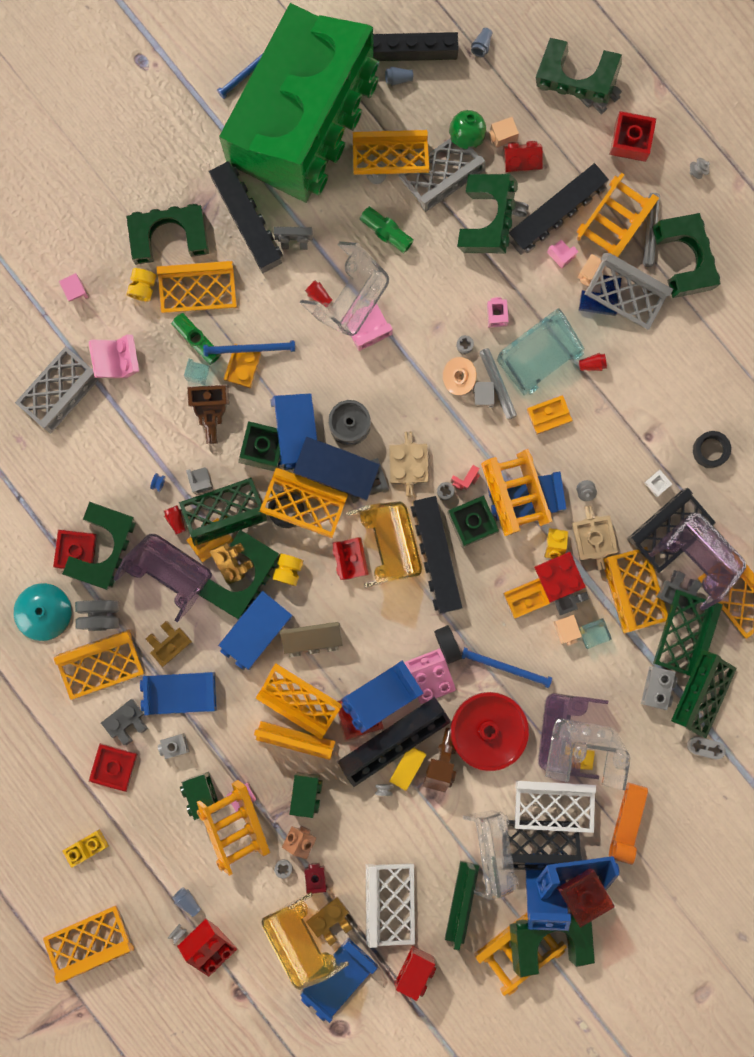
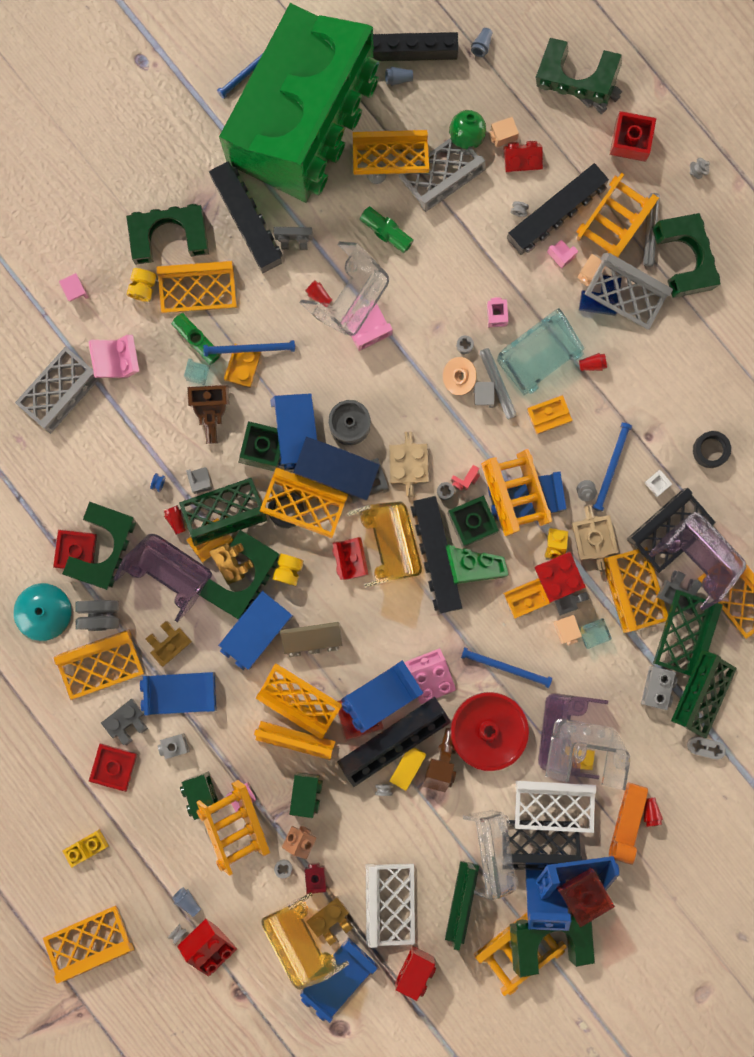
(448, 644): black tyre -> none
(474, 566): none -> green wing
(495, 236): dark green arch -> none
(612, 466): none -> blue bar
(652, 814): none -> red cone

